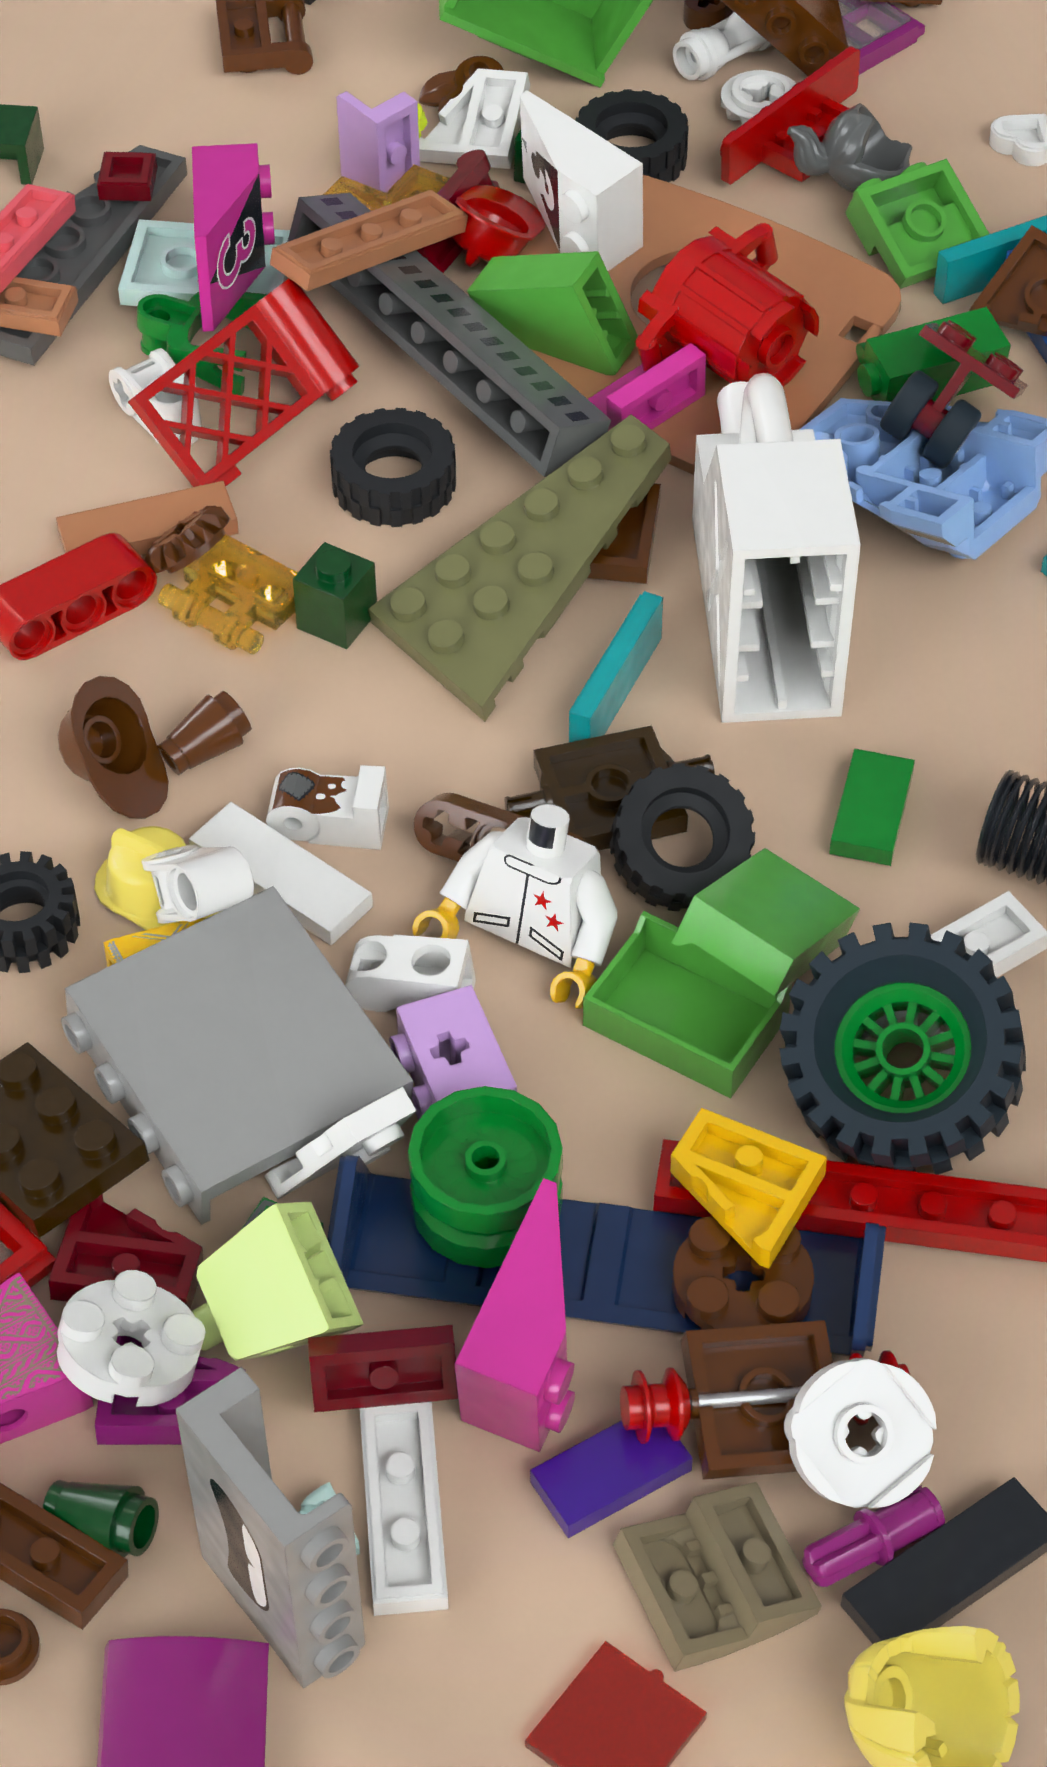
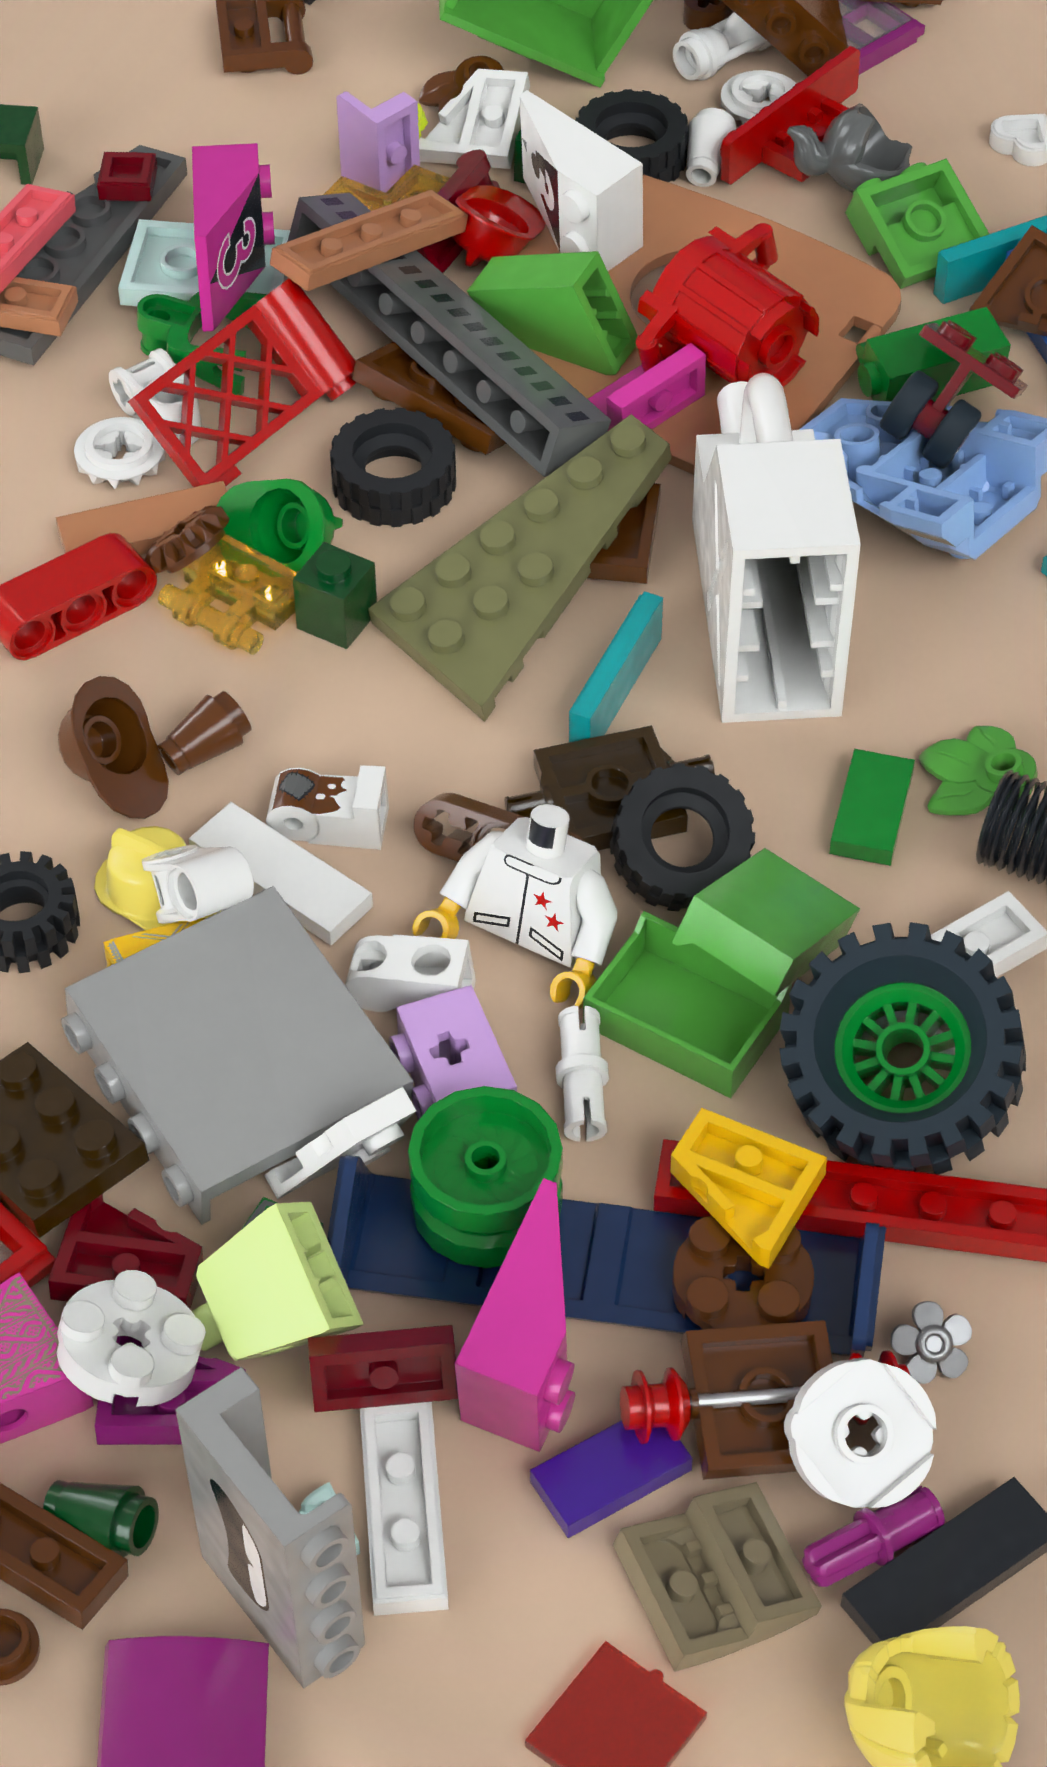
(104, 439): none -> white gear
(280, 519): none -> green piece
(401, 380): none -> reddish brown wing
(582, 1074): none -> white pin
(704, 144): none -> white cone
(932, 1342): none -> flat silver plant
(973, 769): none -> bright green plate

